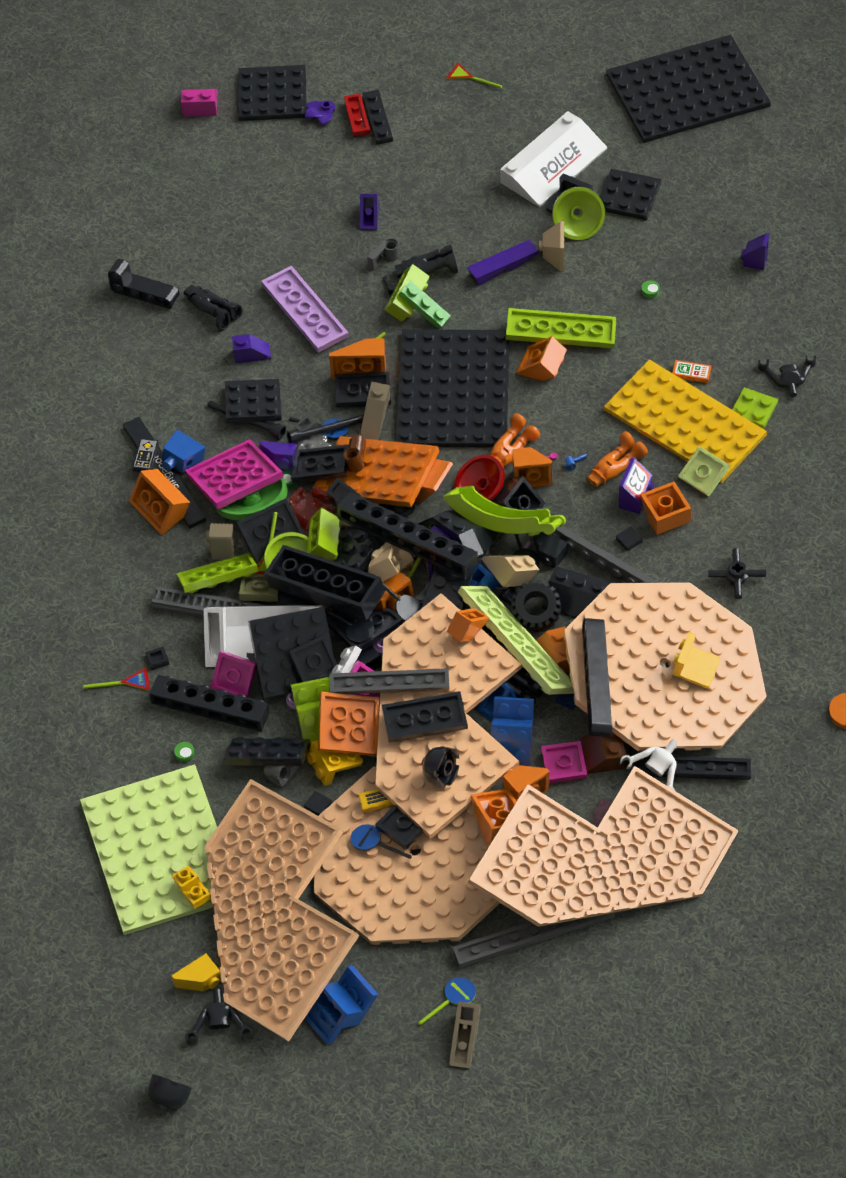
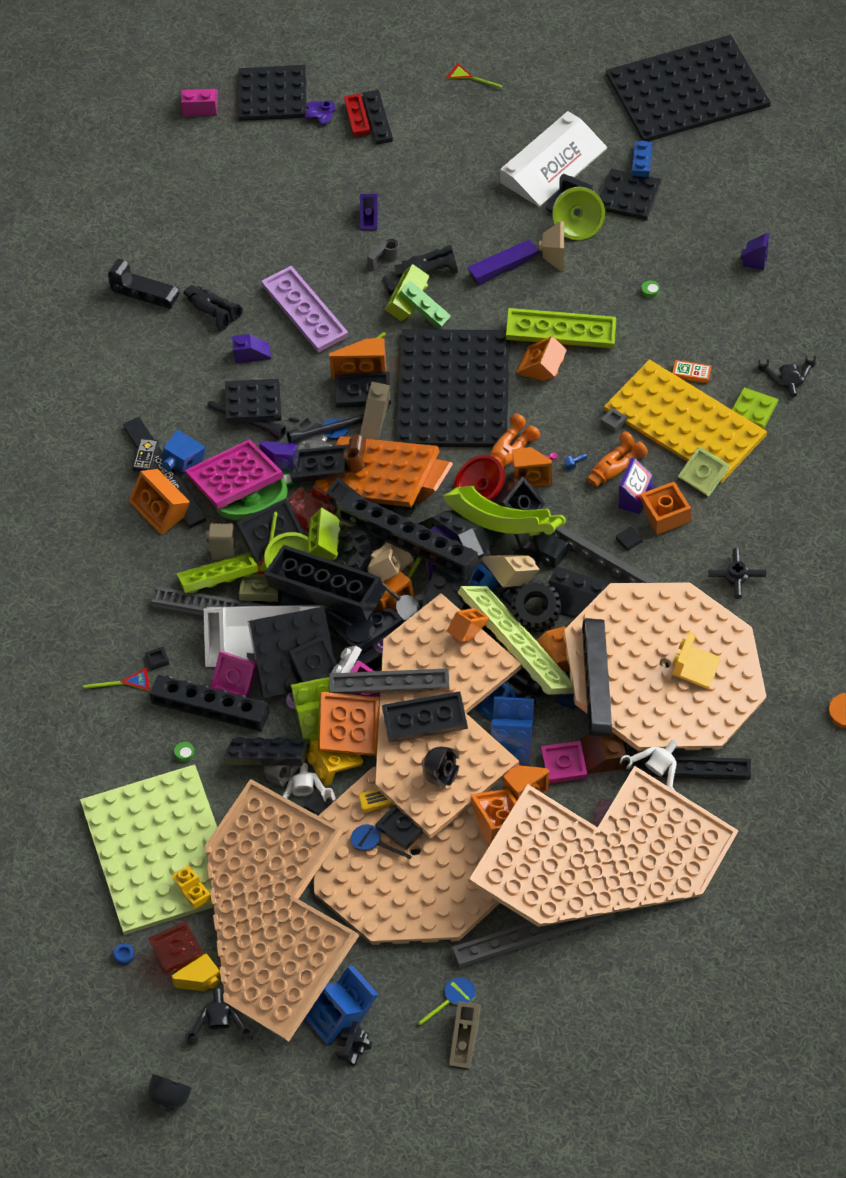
(123, 954): none -> blue tile
(175, 947): none -> clear red panel
(303, 784): none -> white piece
(356, 1043): none -> black hips
(613, 420): none -> dark grey plate
(642, 158): none -> blue plate

